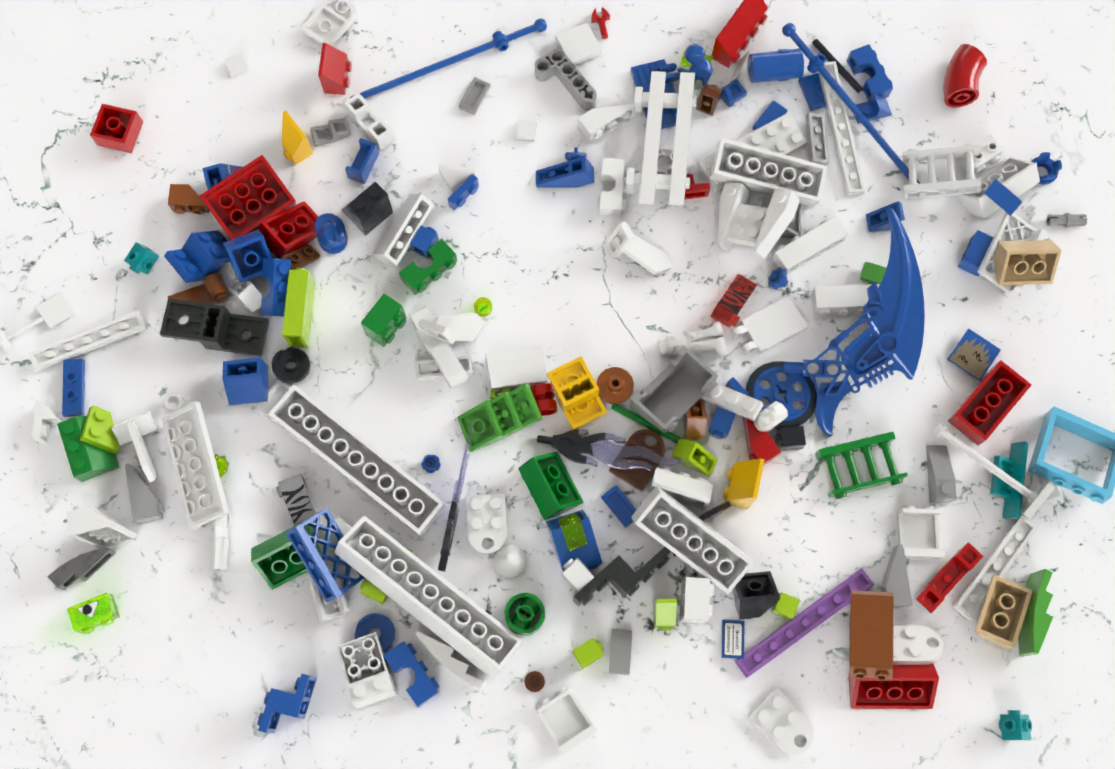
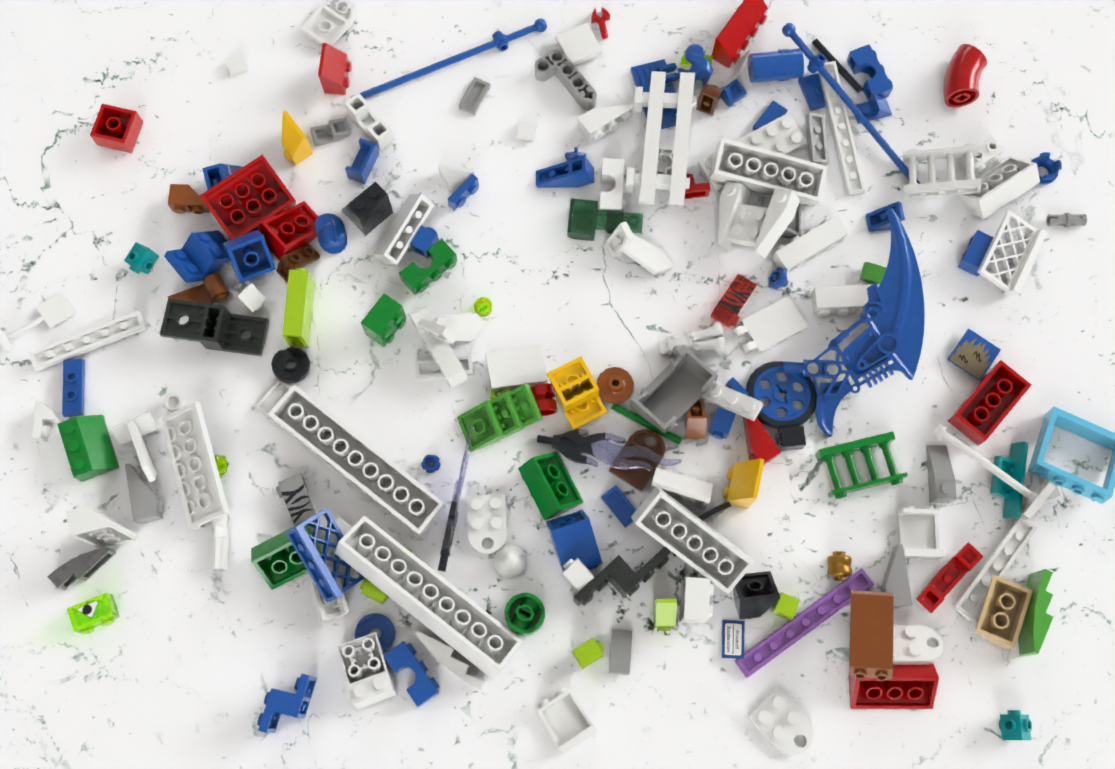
(98, 430): lime wing -> none
(245, 381): blue slope -> none
(277, 274): blue arch -> none
(534, 681): reddish brown tile -> none
(572, 531): clear neon green bracket -> none
(586, 218): none -> clear green plate
(694, 456): lime slope -> none
(770, 417): white rock -> none
(839, 566): none -> pearl gold piece
(1003, 197): blue sticker -> none
(1026, 262): tan slope -> none

